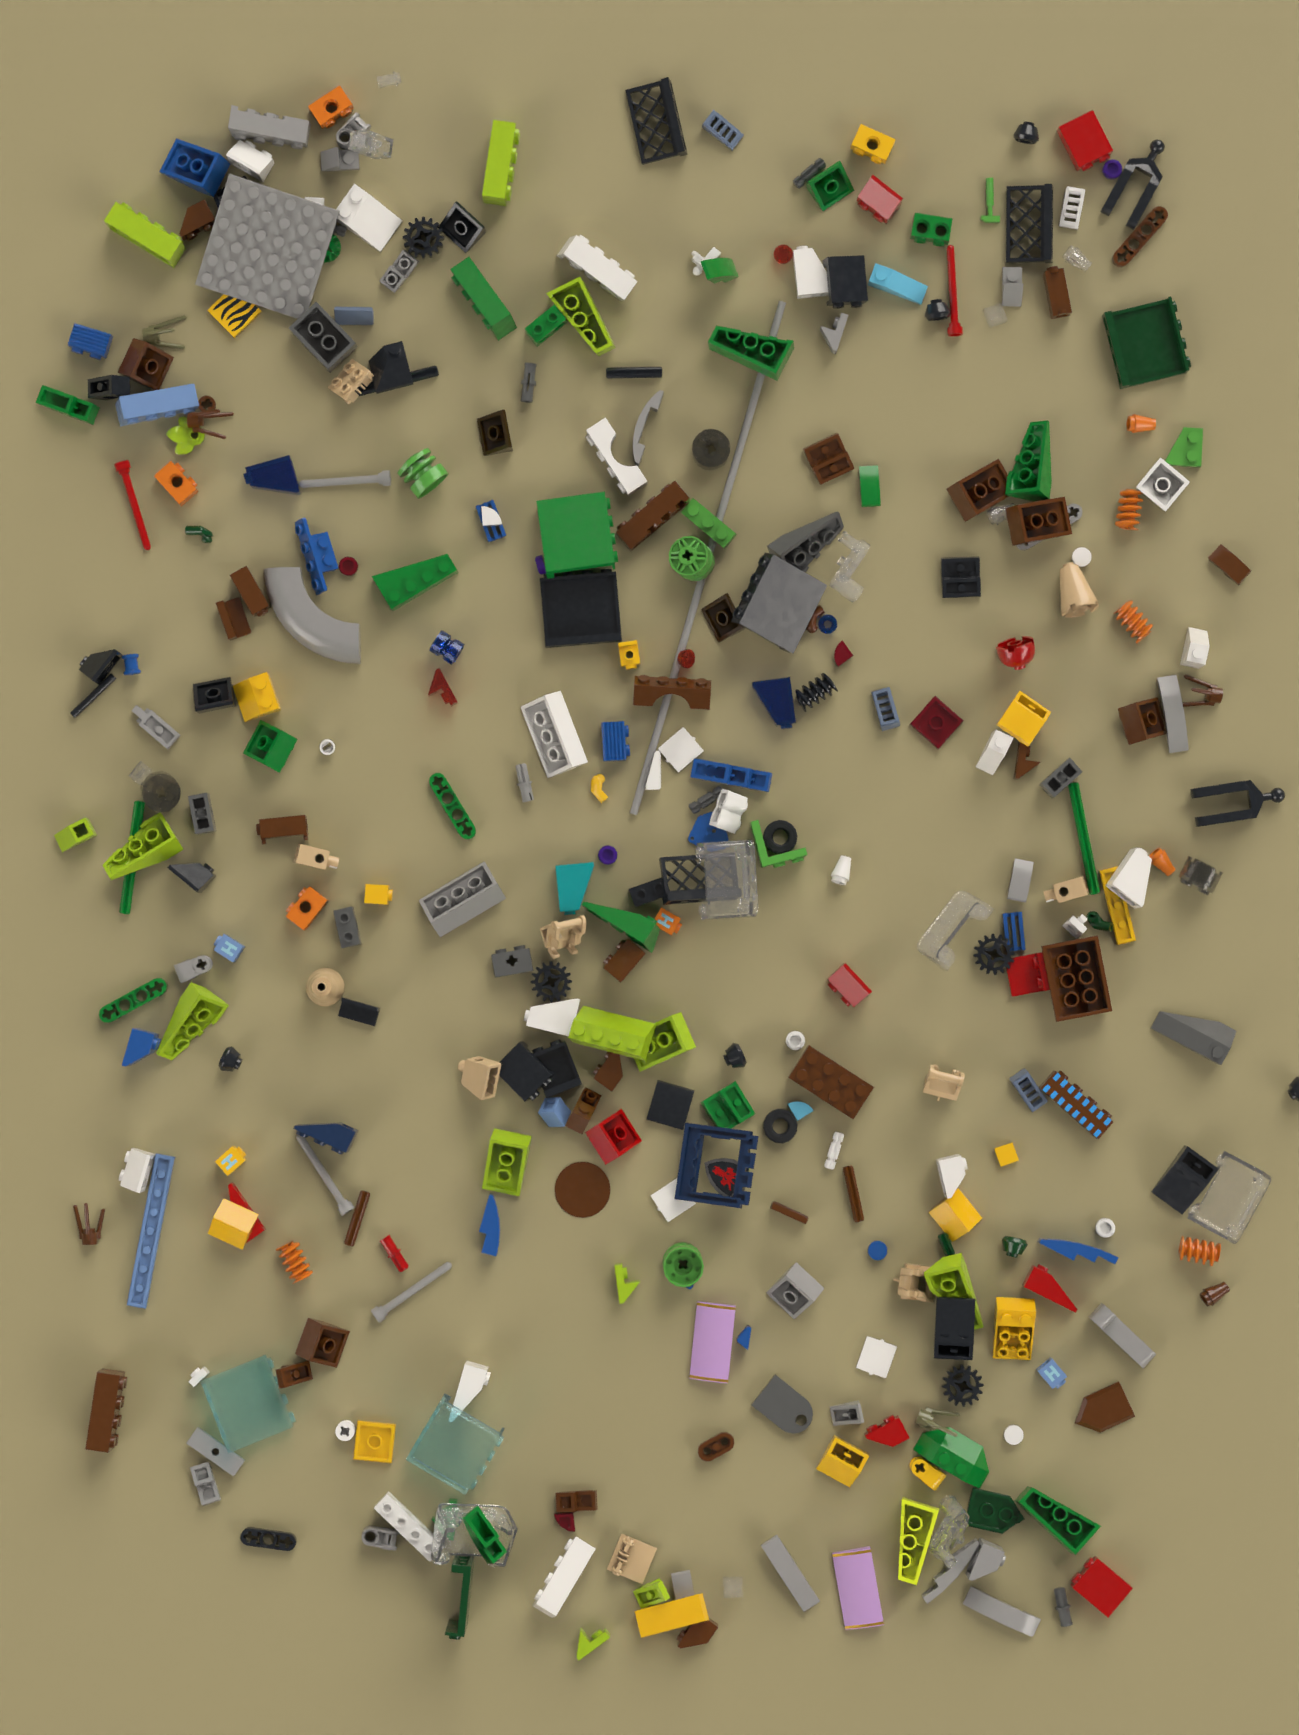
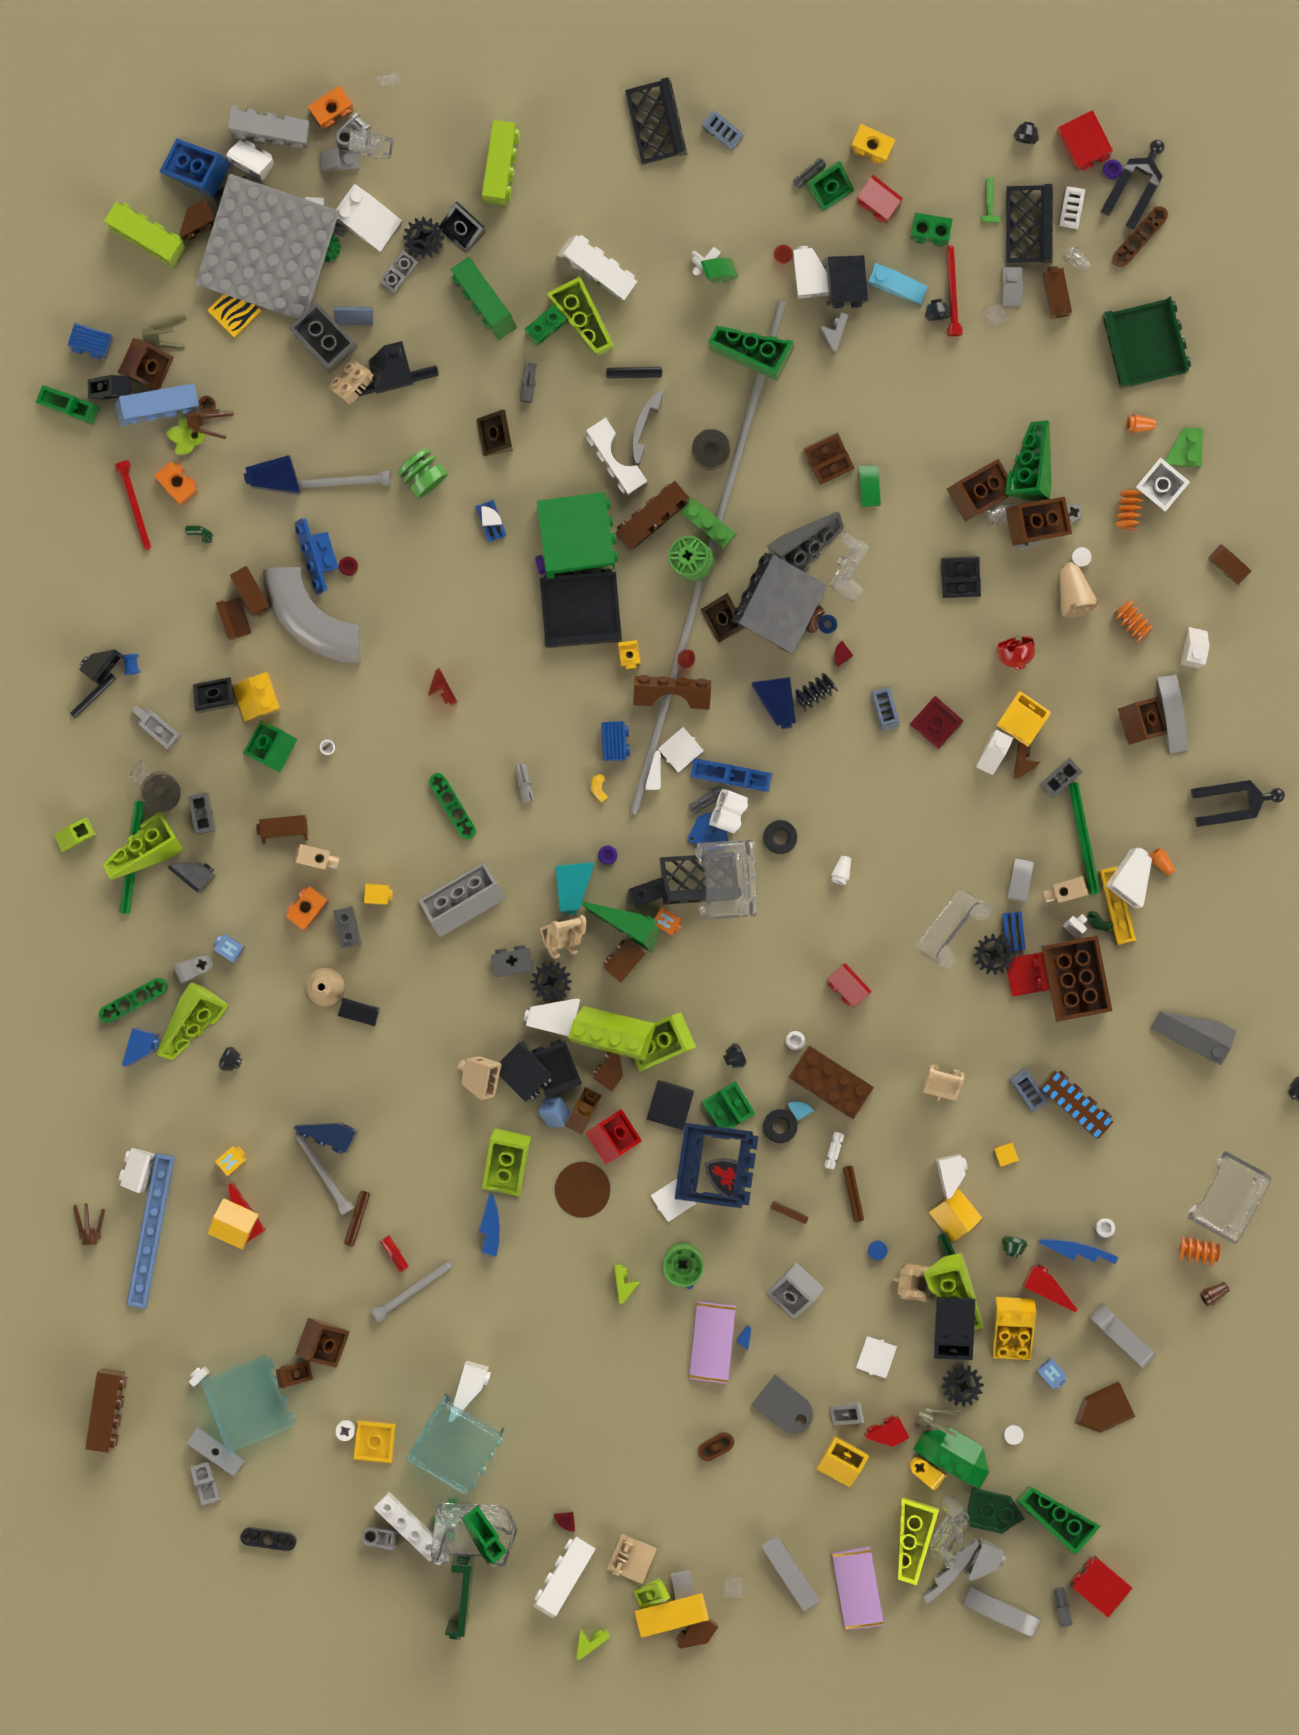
(294, 1261): orange piece -> none
(411, 581): green wedge -> none
(445, 646): clear blue wheel -> none
(554, 734): white slope -> none
(576, 1501): reddish brown slope -> none
(776, 860): bright green bracket -> none
(1184, 1179): black slope -> none
(1200, 875): clear smoke brick -> none
(1212, 693): reddish brown plant -> none

